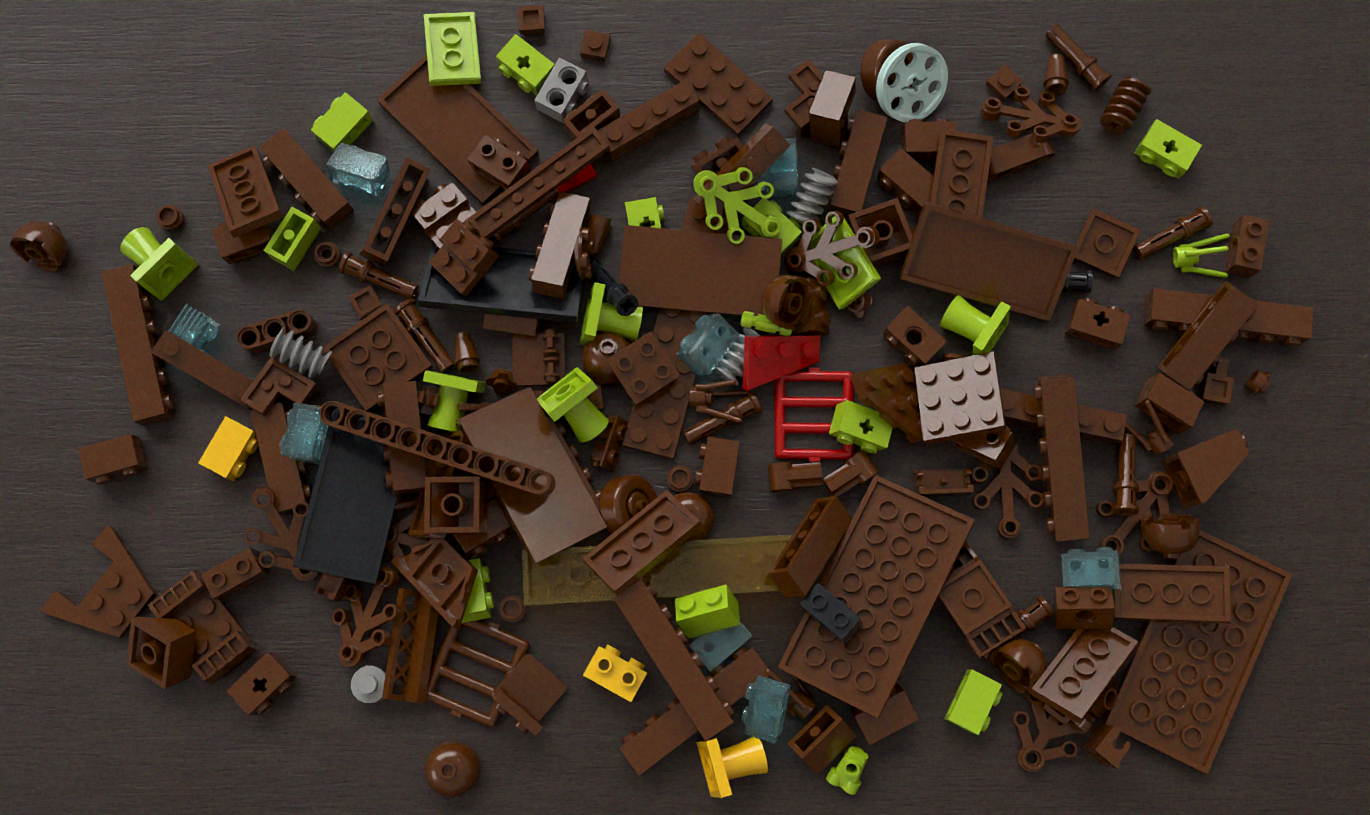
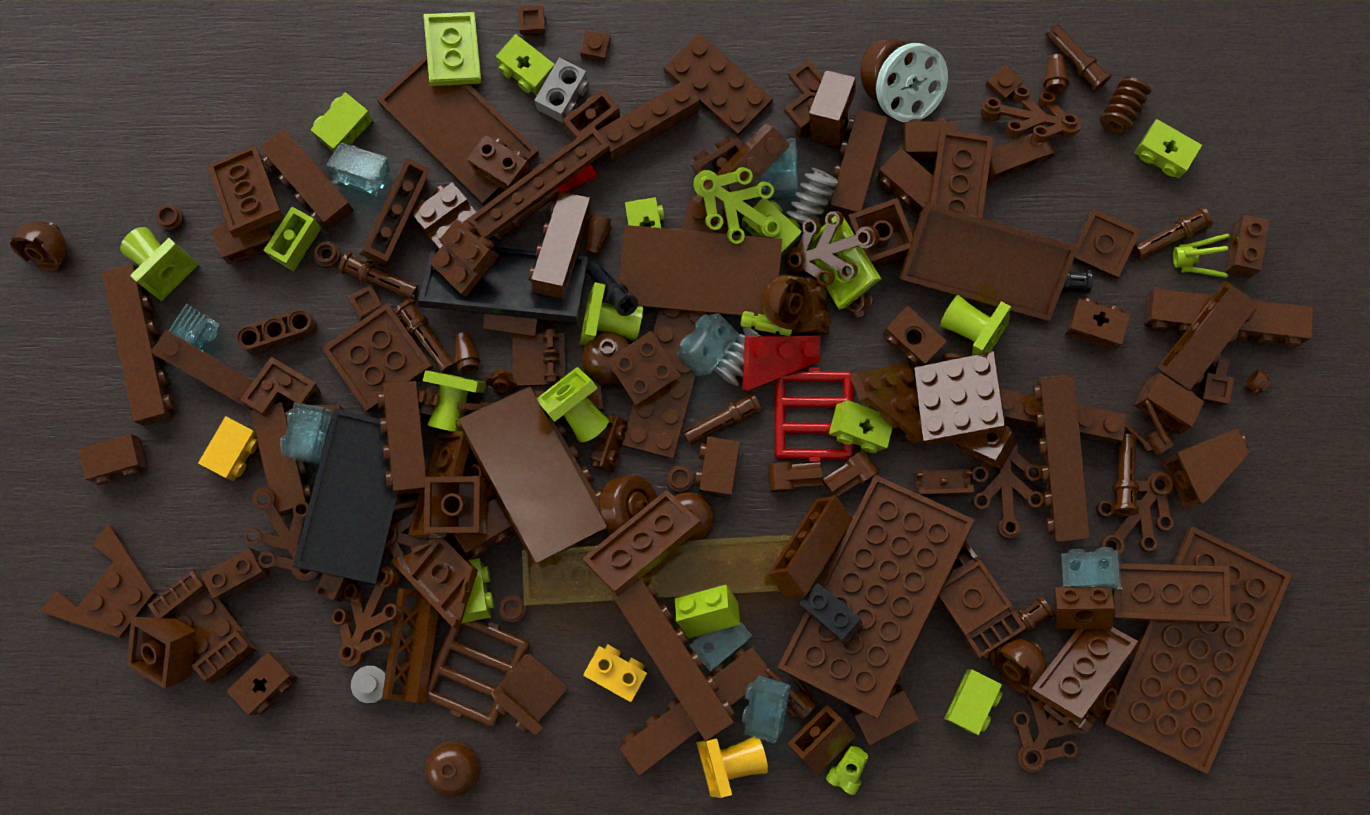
(299, 353): light grey piece -> none
(425, 443): reddish brown beam -> none
(582, 250): reddish brown dish -> none
(703, 395): reddish brown plant -> none
(1102, 746): reddish brown hinge -> none
(1172, 533): reddish brown cylinder -> none

